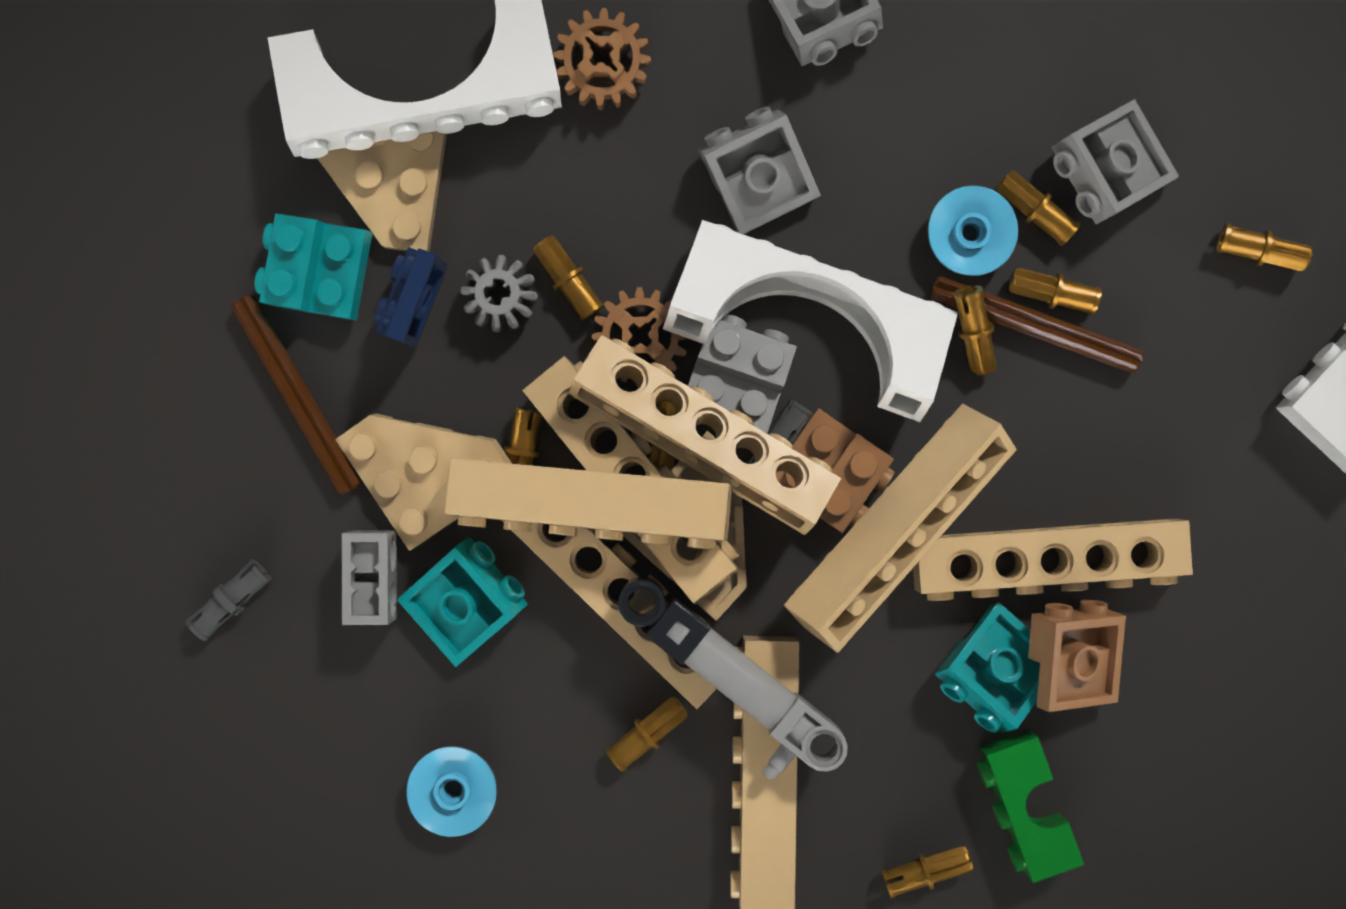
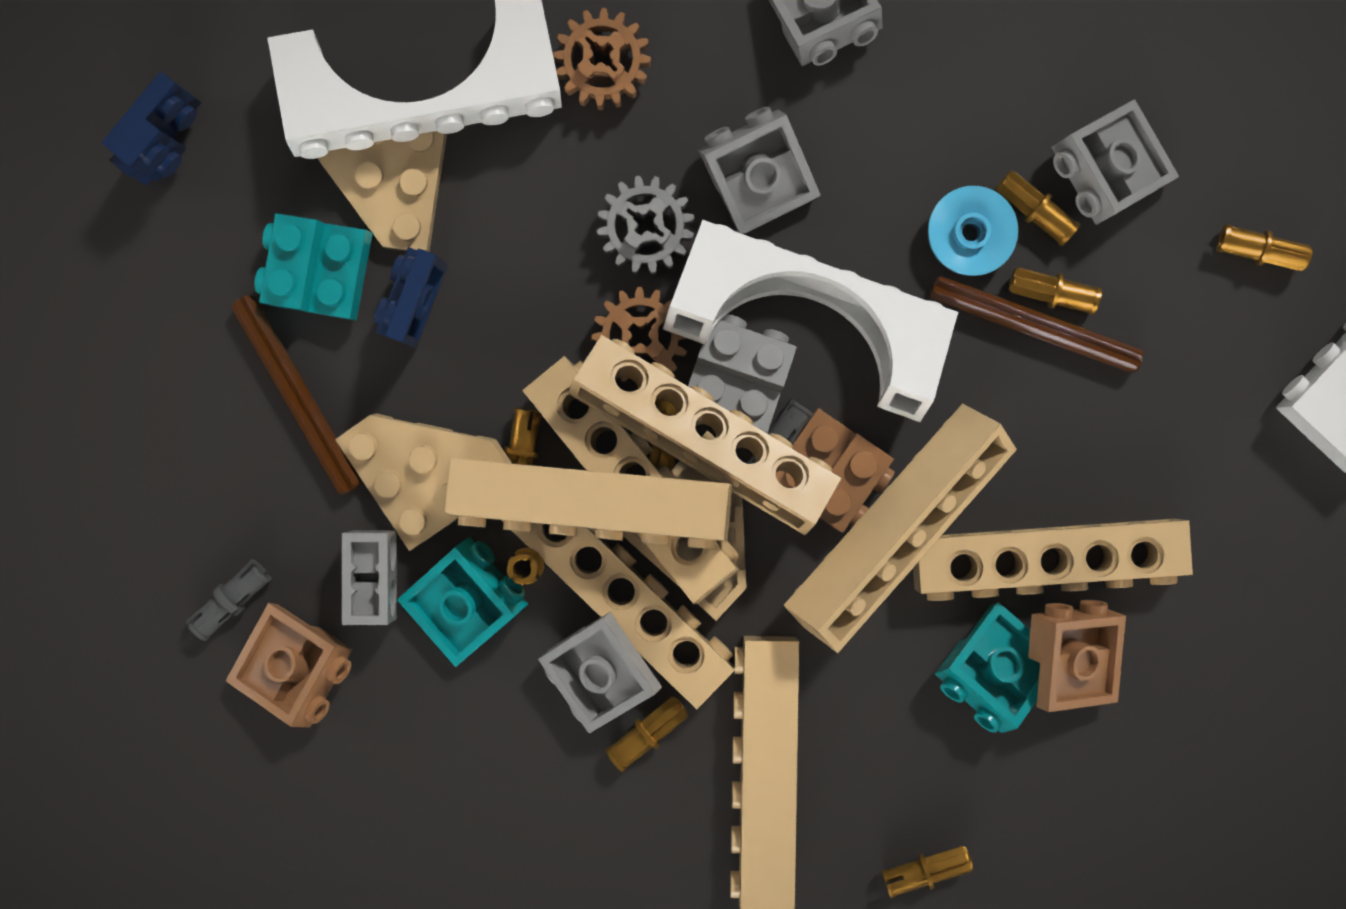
(144, 135): none -> dark blue plate
(290, 667): none -> medium nougat plate
(448, 813): medium azure dish -> none
(489, 282): light grey gear -> none
(514, 566): none -> pearl gold pin
(568, 277): pearl gold axle -> none
(599, 672): none -> light grey plate
(657, 209): none -> light grey gear
(696, 644): light grey piece -> none
(975, 329): pearl gold axle -> none
(1039, 845): green arch -> none

